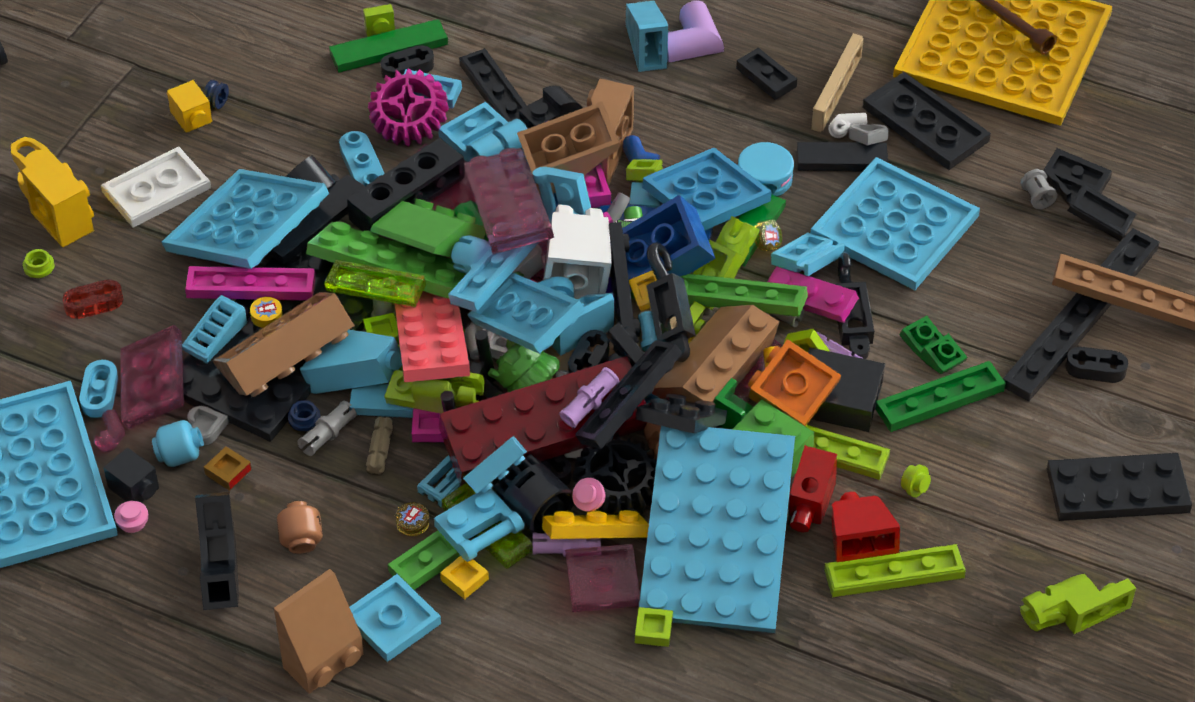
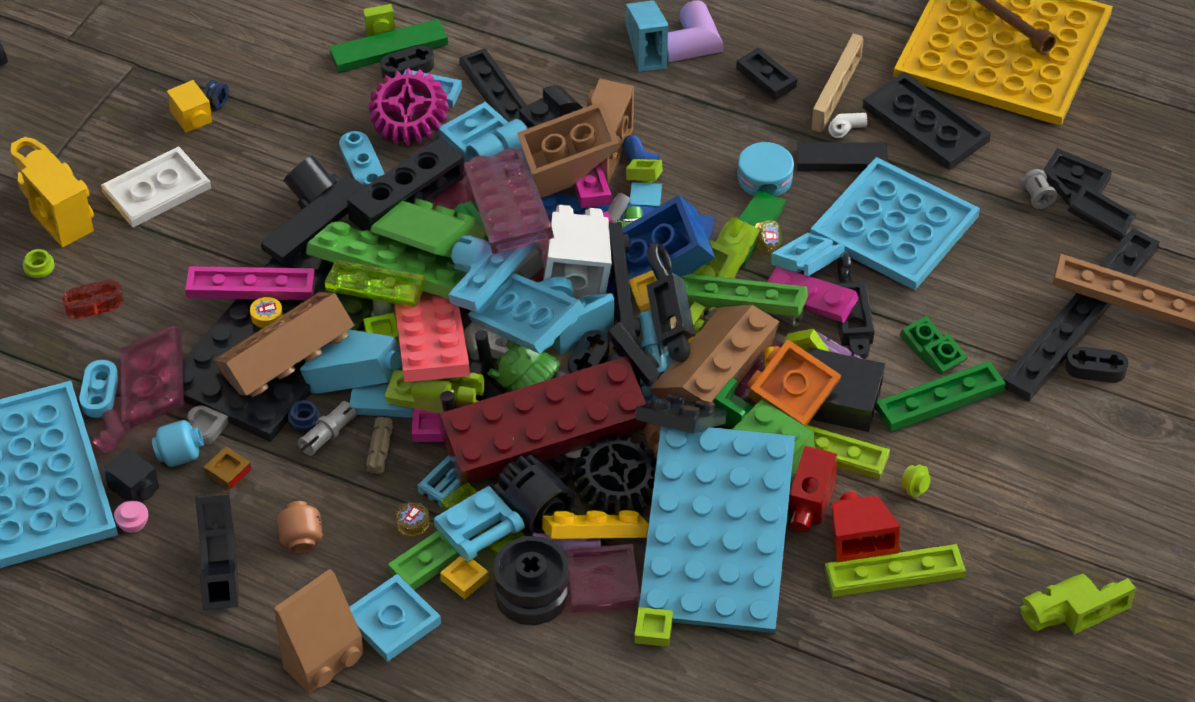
(221, 311): medium azure slope -> none
(245, 218): medium azure plate -> none
(495, 465): medium azure piece -> none
(531, 580): none -> black wheel
(569, 189): medium azure plate -> none
(588, 494): bright pink plate -> none
(589, 397): lavender pin -> none
(628, 394): black plate -> none
(710, 185): dark azure plate -> none
(868, 134): light grey tile -> none
(1118, 486): black plate -> none

